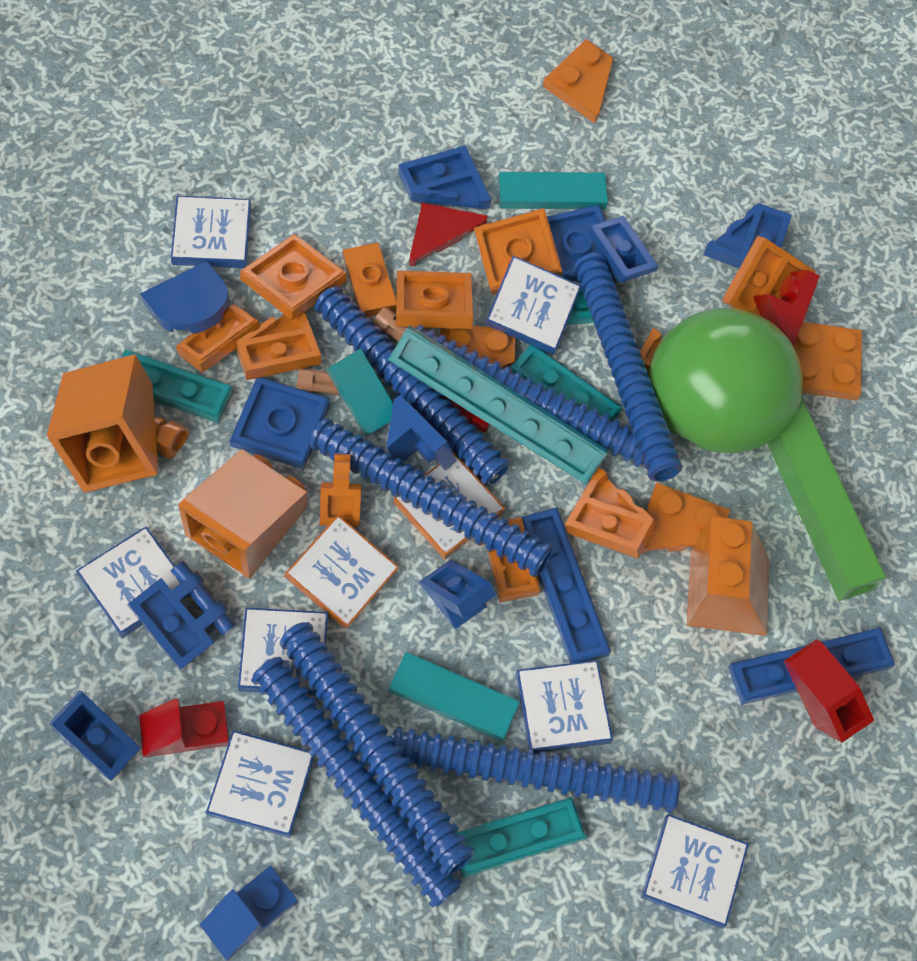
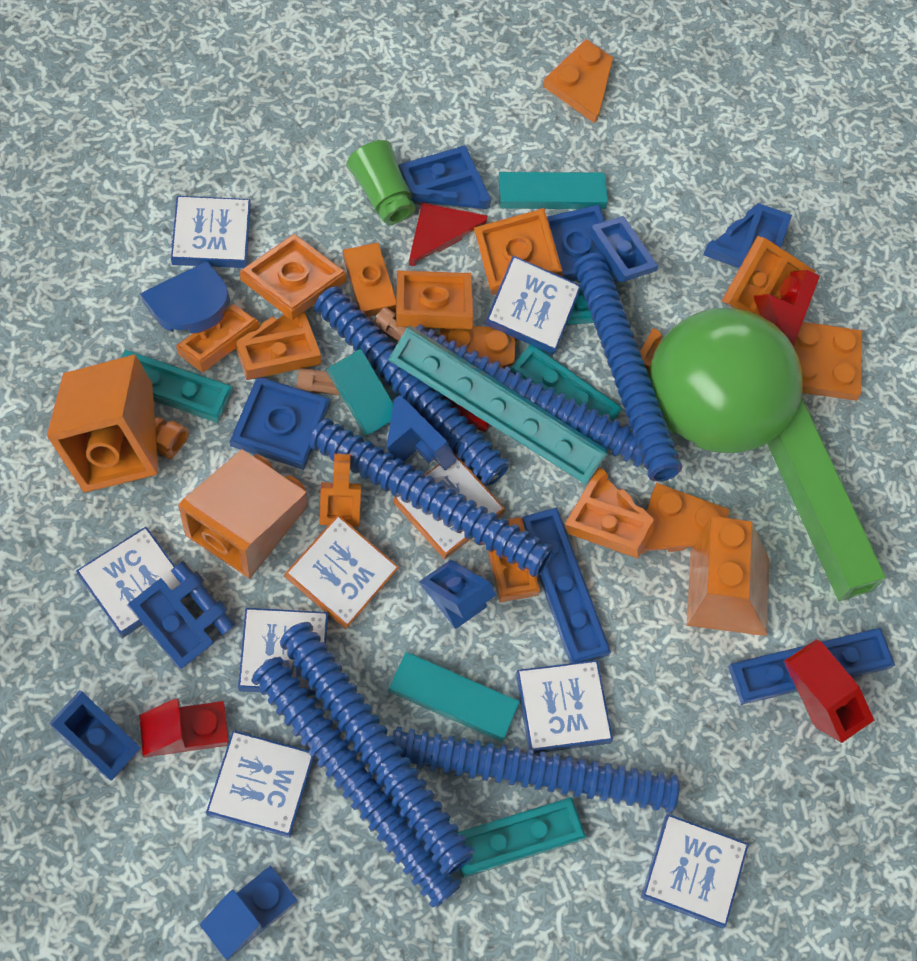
(382, 181): none -> bright green plant

